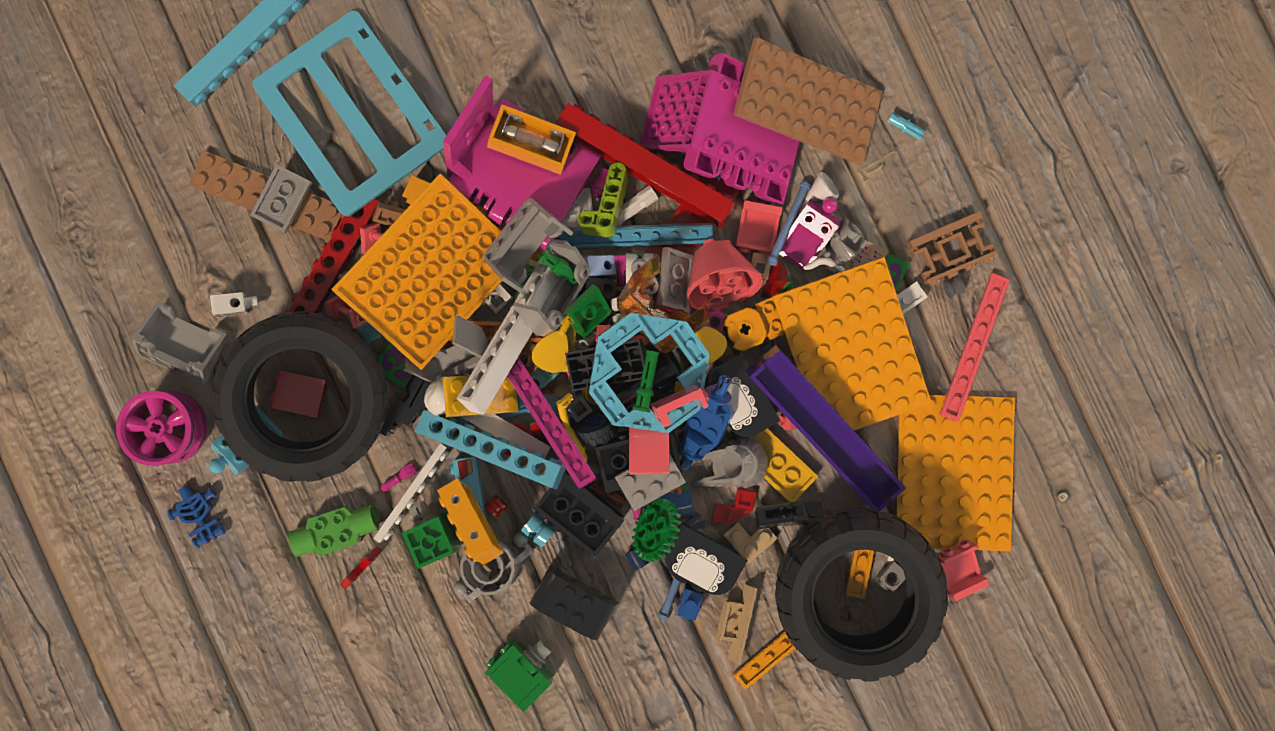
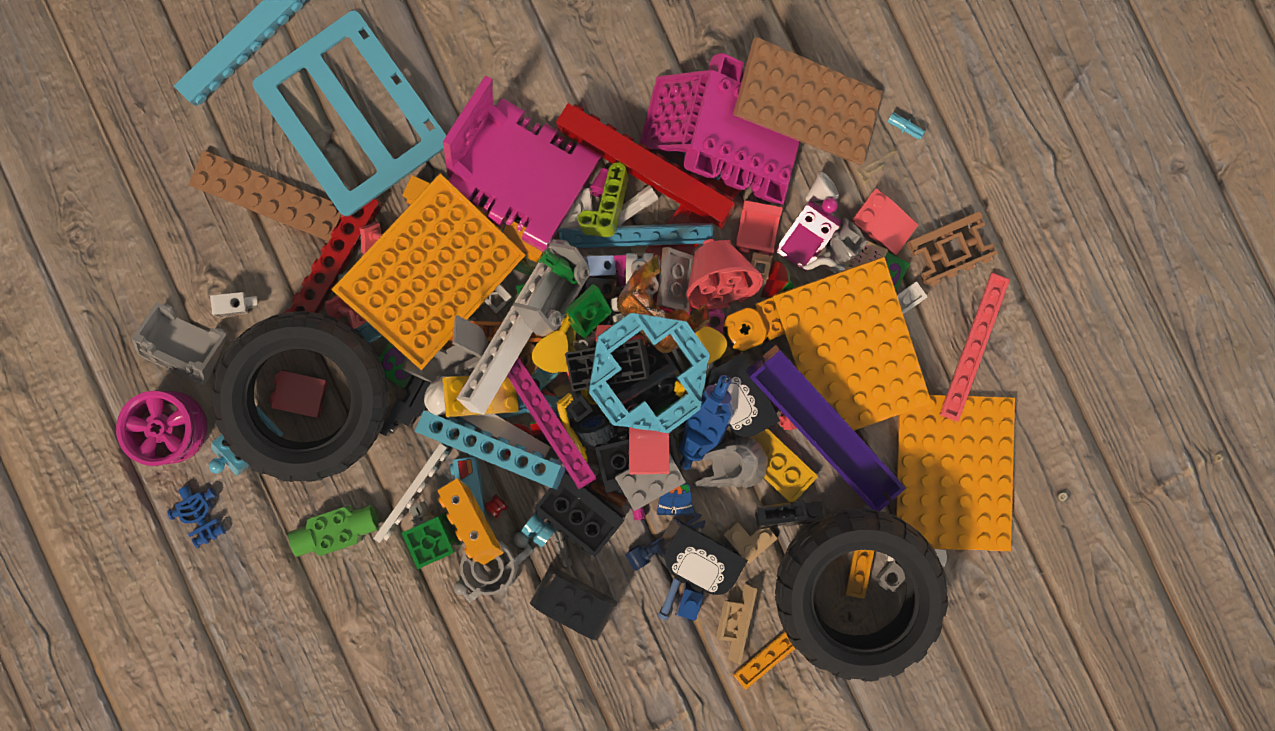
(281, 198): light grey plate -> none
(368, 560): red tile -> none
(386, 213): medium nougat tile -> none
(405, 473): dark pink piece -> none
(520, 241): light grey windscreen -> none
(521, 671): green piece -> none
(531, 139): light orange piece -> none
(645, 391): green pin -> none
(656, 530): green gear -> none
(677, 400): coral panel -> none
(742, 506): red tile -> none
(772, 259): medium blue bar -> none
(884, 222): none -> coral slope
(953, 287): dark grey wheel -> none
(962, 570): coral panel -> none

